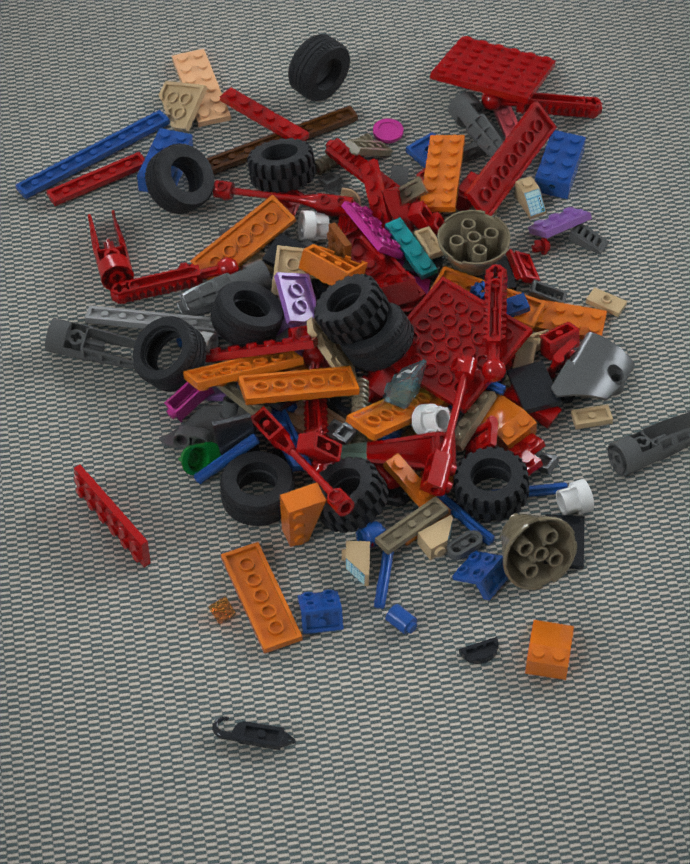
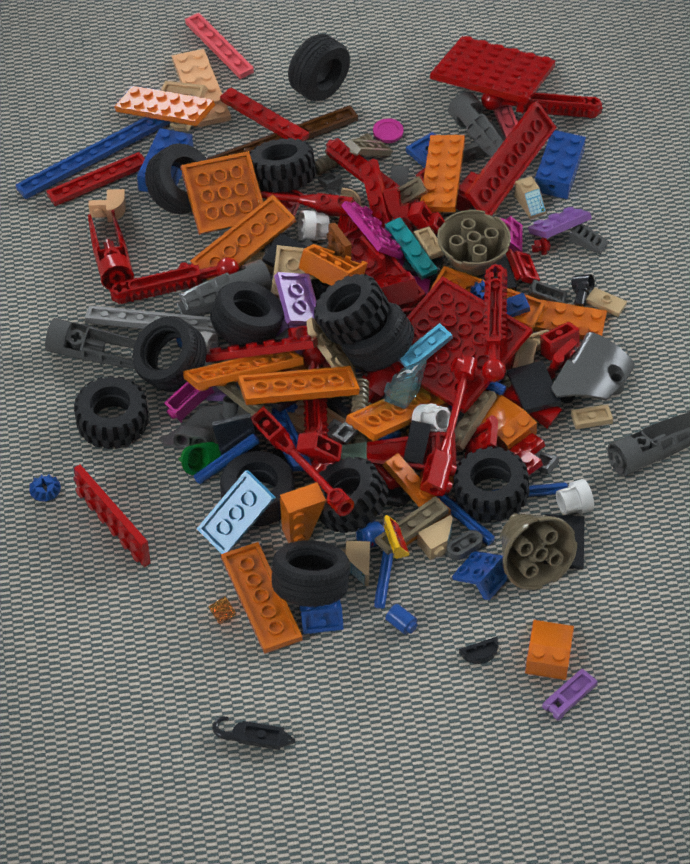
(37, 491): none -> blue gear
(111, 393): none -> black tyre
(115, 201): none -> light nougat brick
(164, 106): none -> orange plate
(219, 45): none -> coral plate
(221, 191): none -> orange plate
(236, 512): none -> plate
(310, 573): none -> black tyre
(395, 538): none -> yellow slope
(416, 442): none -> black slope
(426, 345): none -> medium azure plate
(516, 231): none -> dark pink hinge
(570, 694): none -> medium lavender plate
(581, 285): none -> black pin

